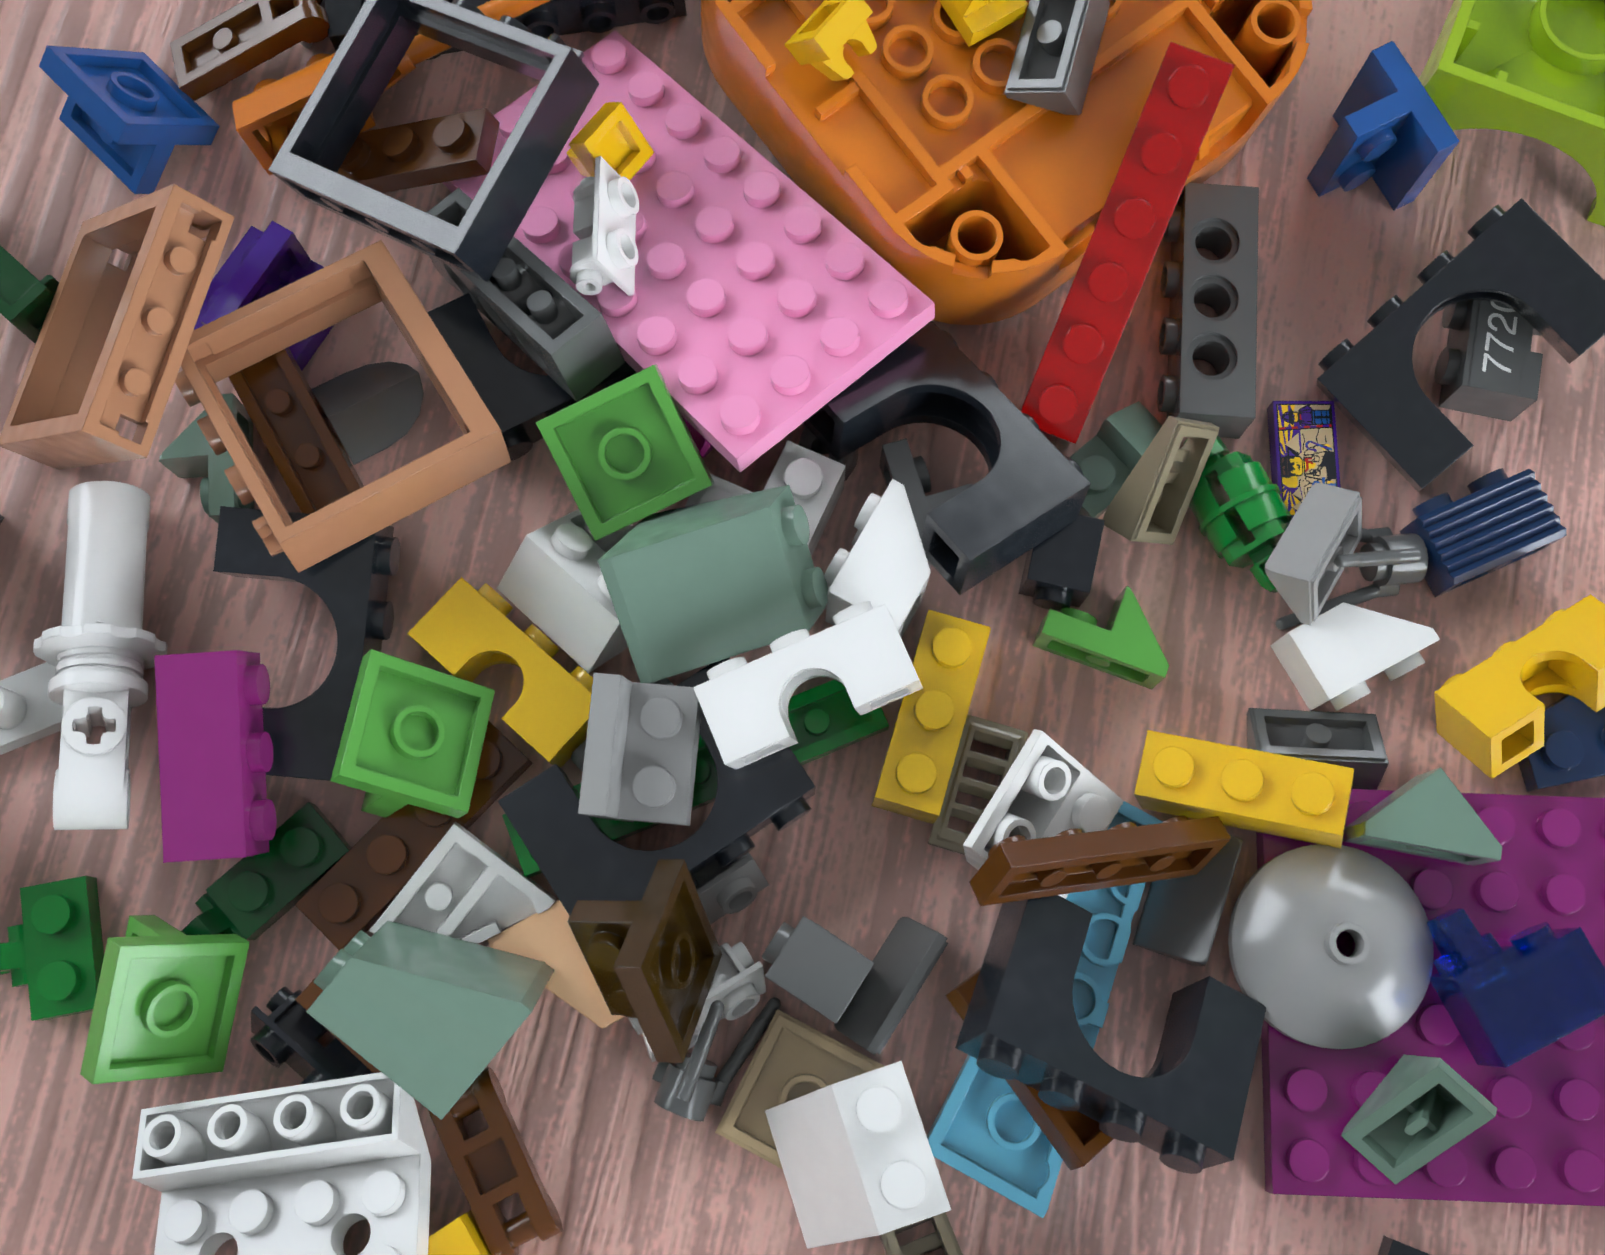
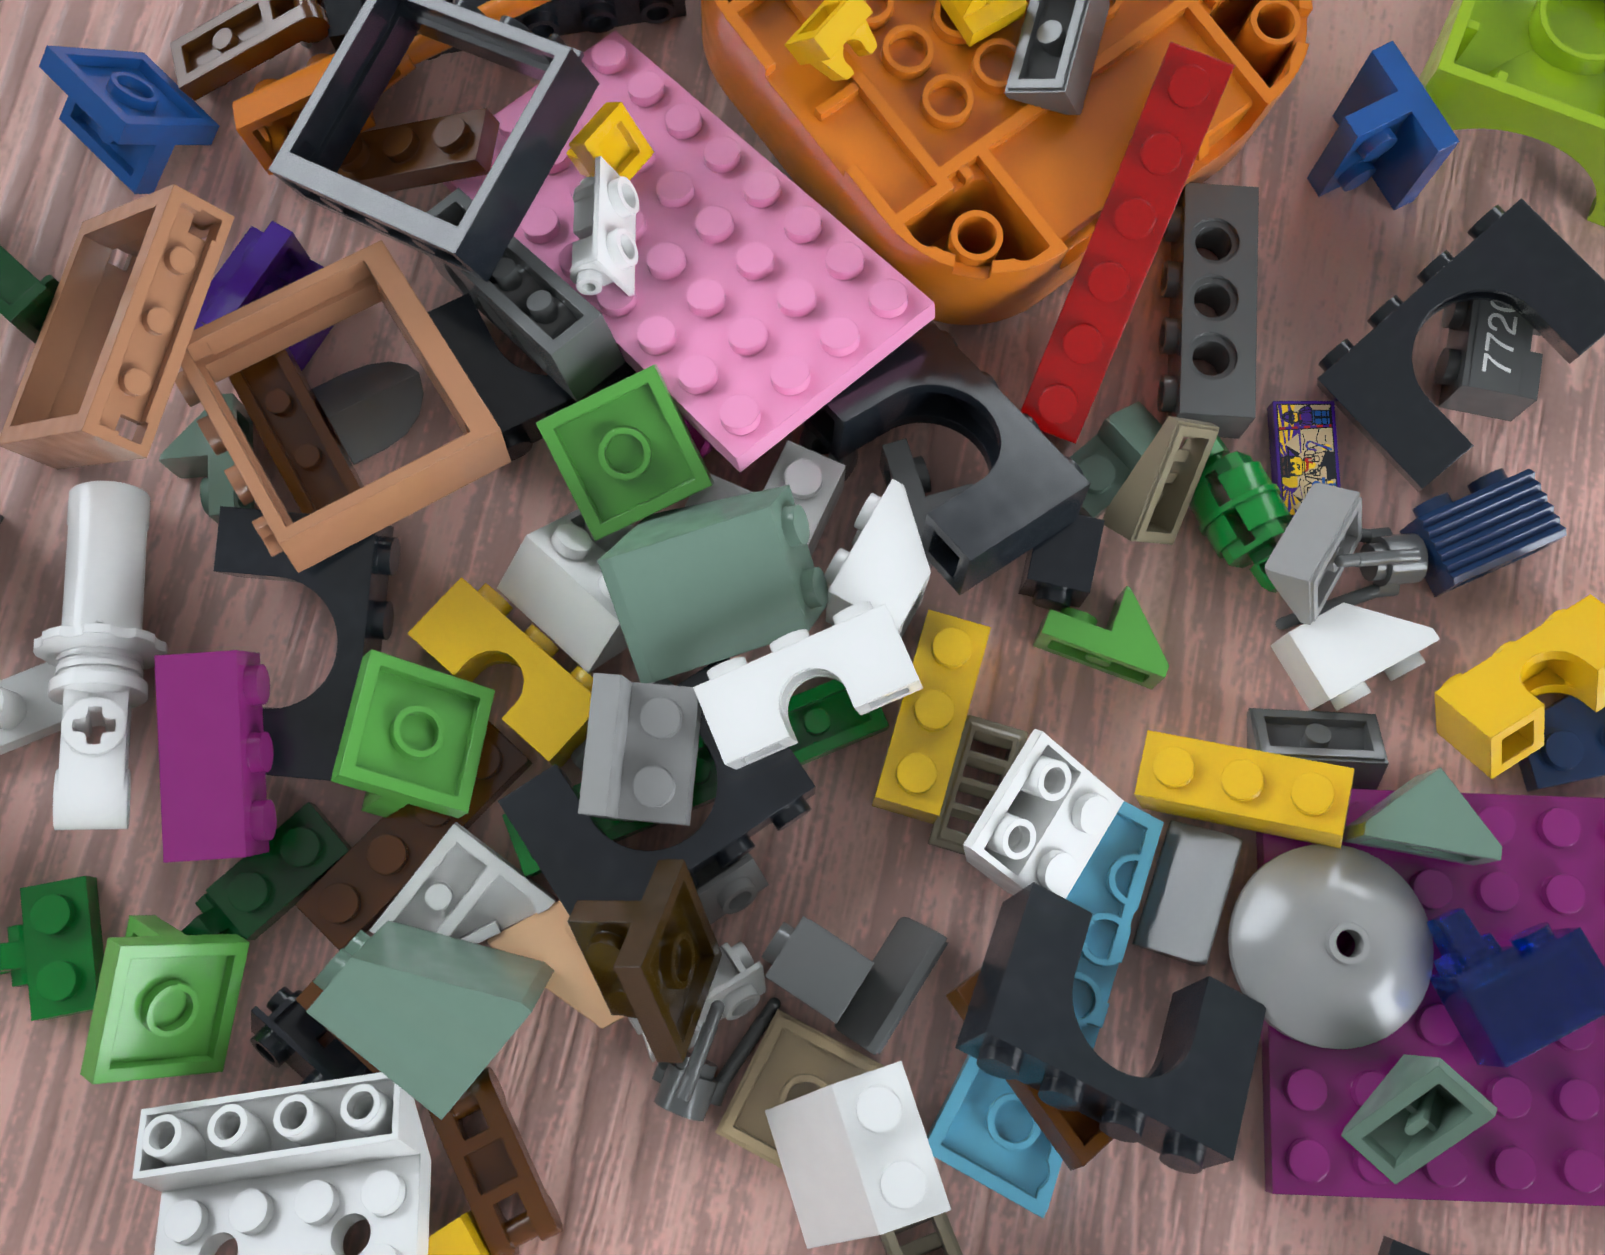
(1097, 859): reddish brown plate -> none

